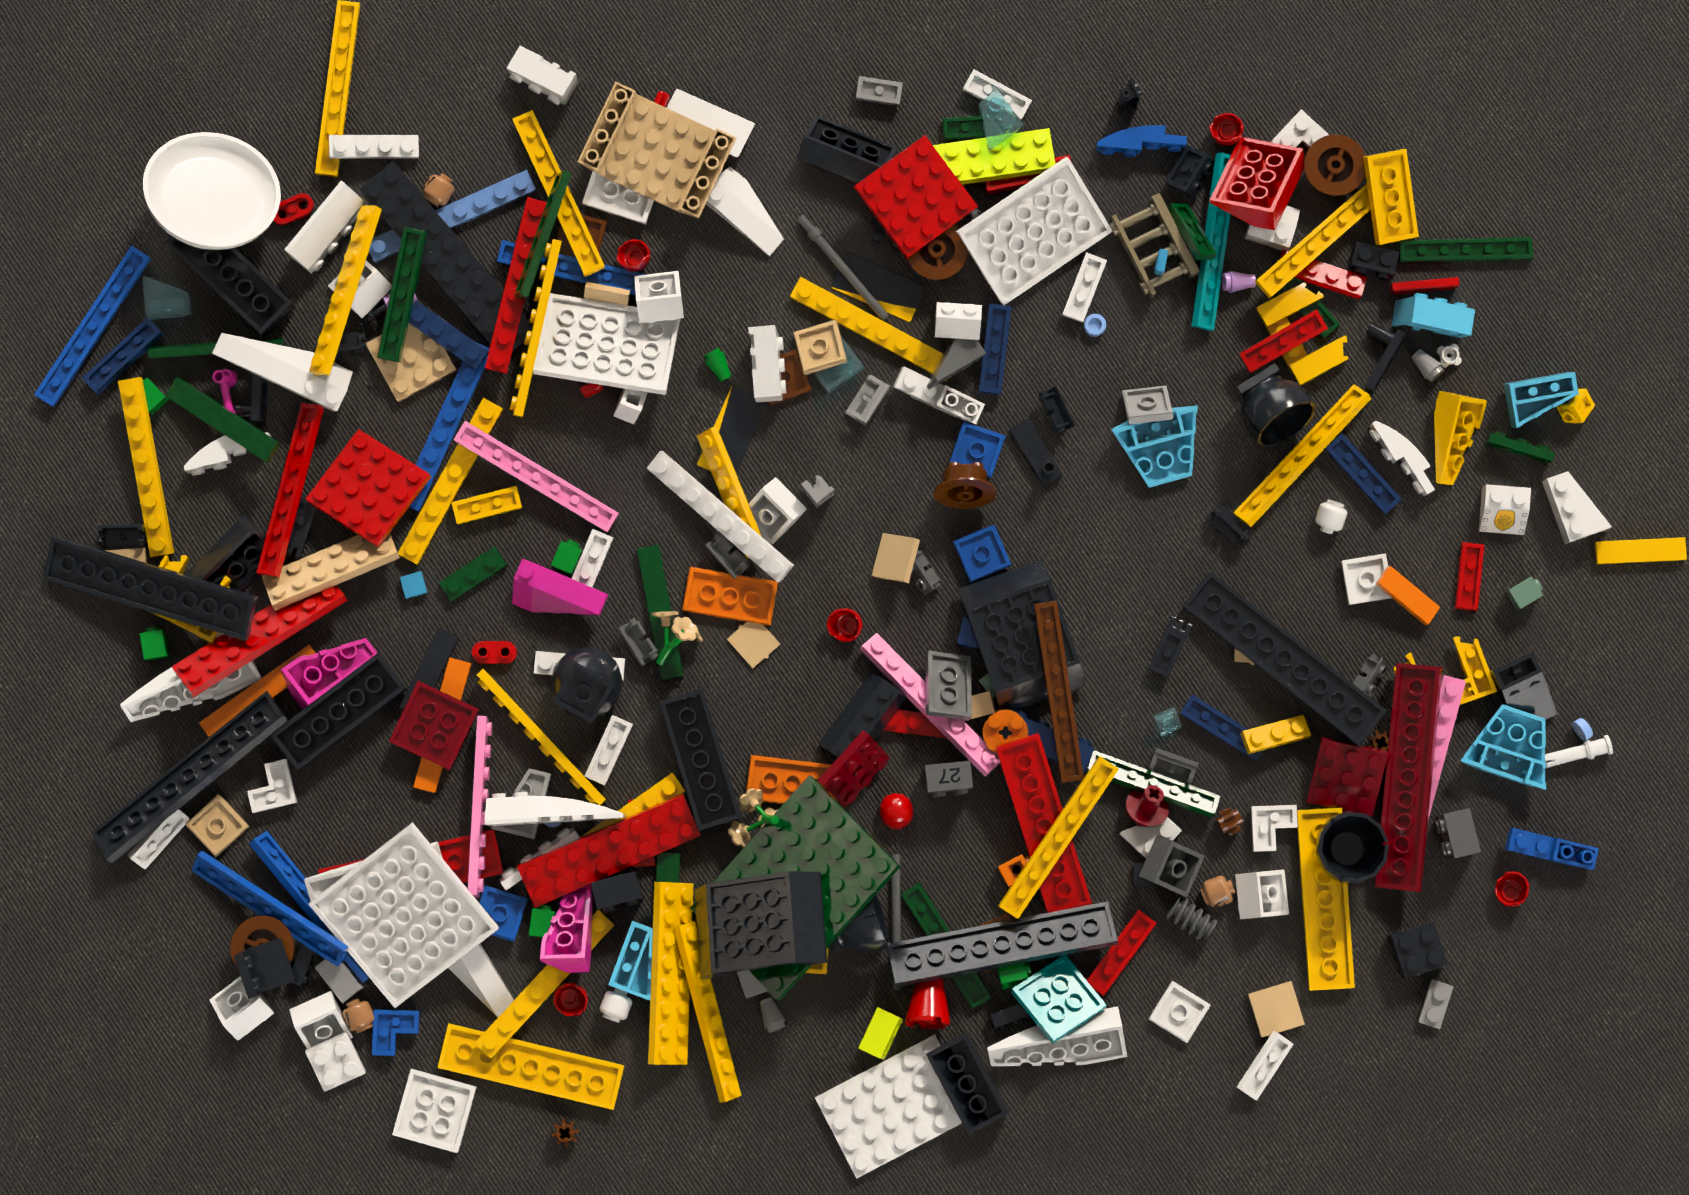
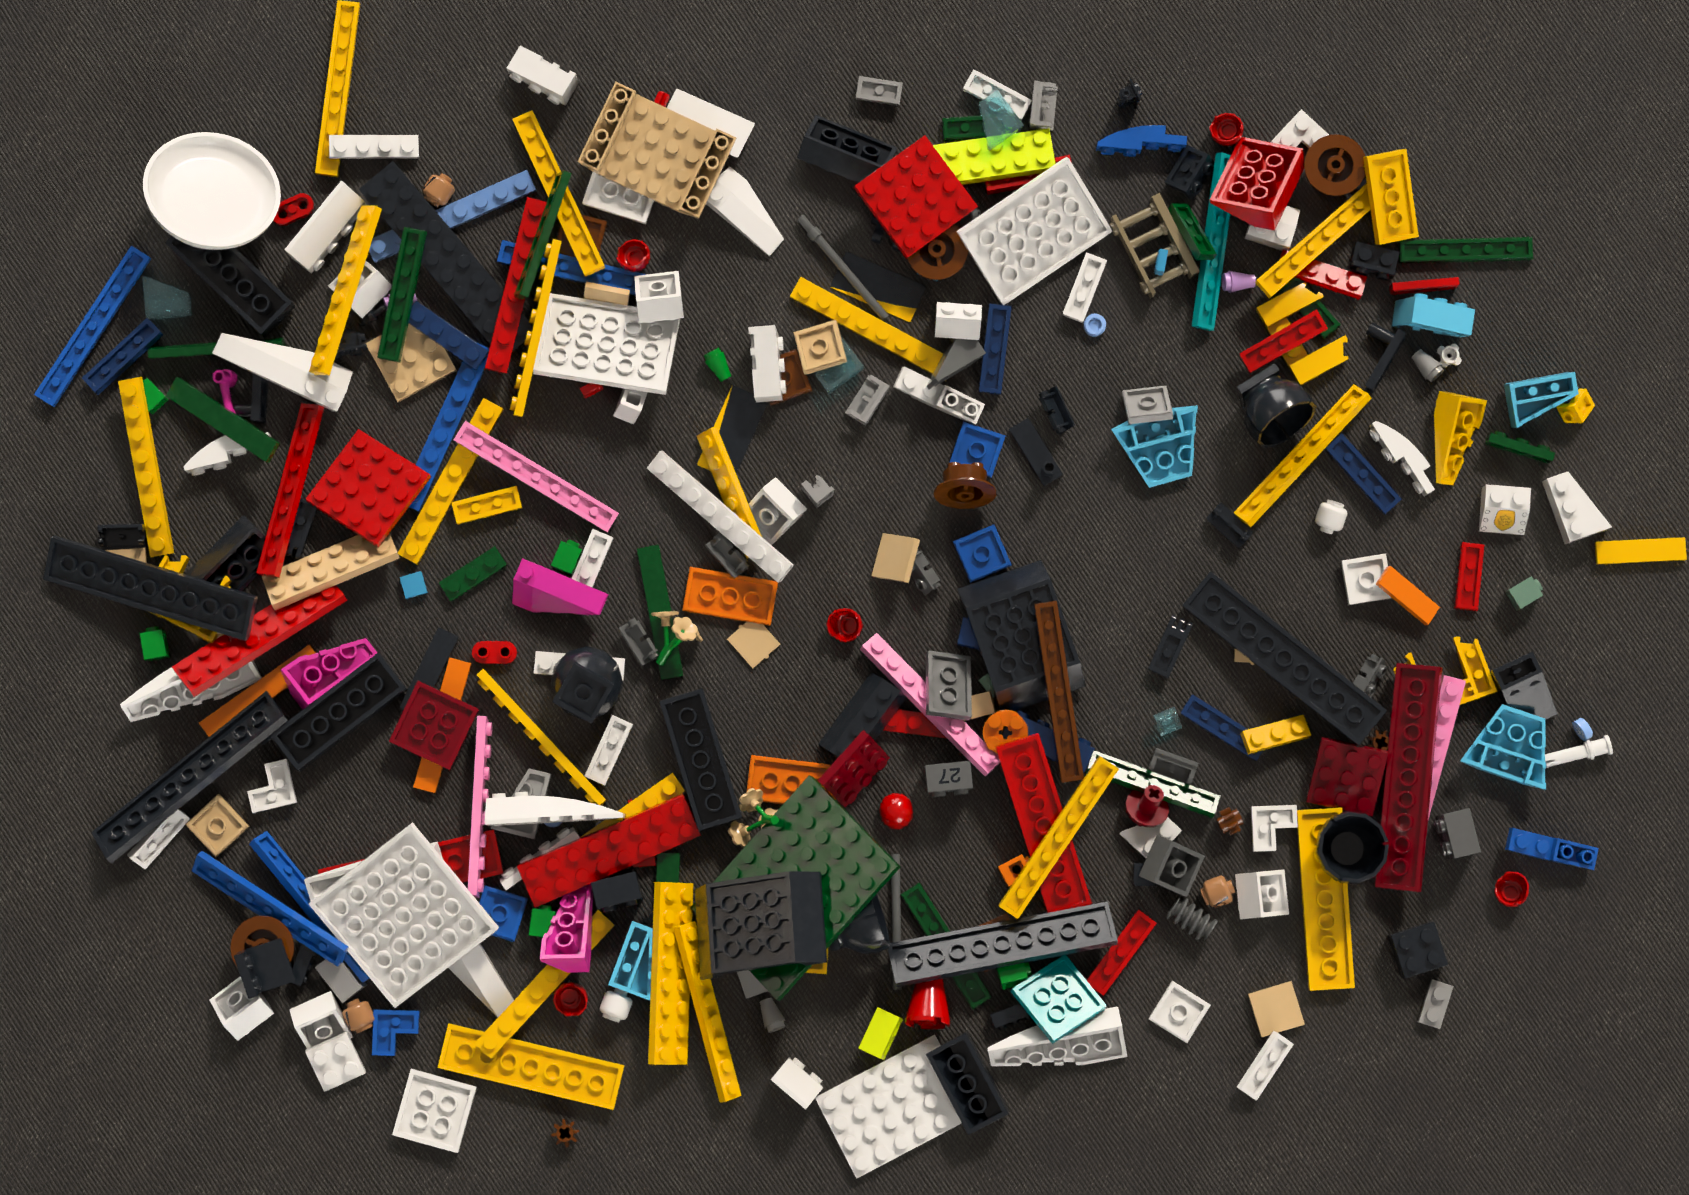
(797, 1082): none -> white slope
(1043, 105): none -> light grey hinge

